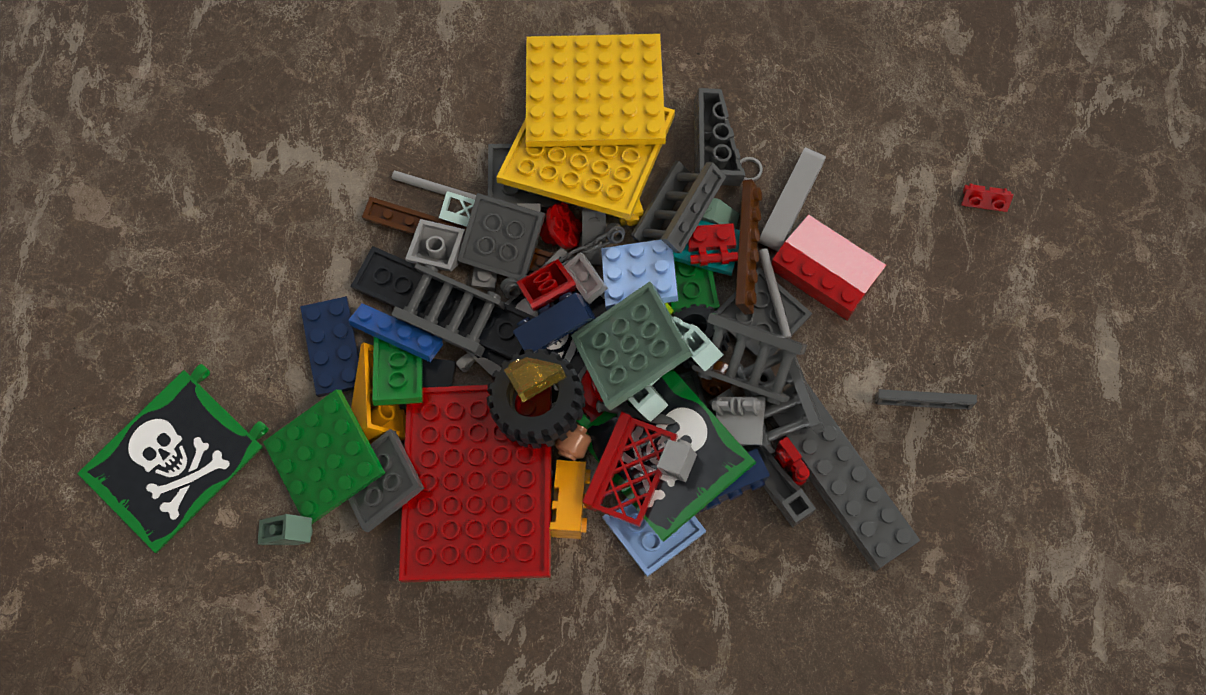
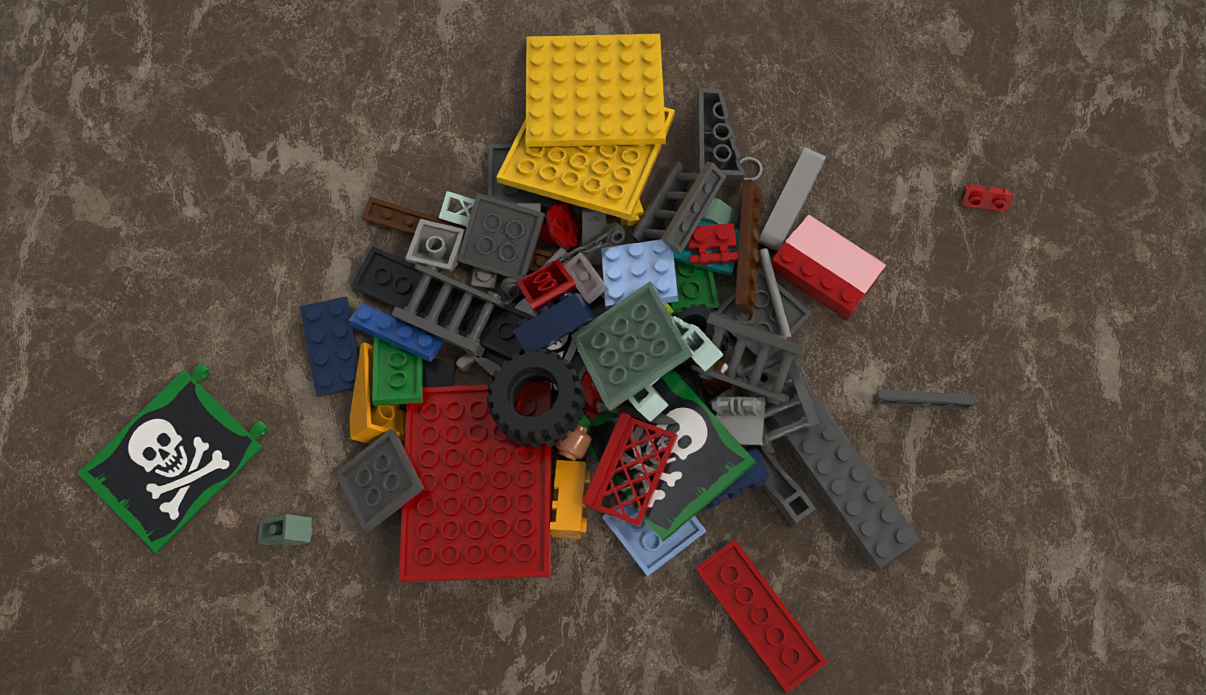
(324, 457): green plate -> none
(428, 185): light grey bar -> none
(533, 376): clear yellow slope -> none
(677, 459): light grey brick -> none
(760, 616): none -> red plate
(790, 458): red plate -> none

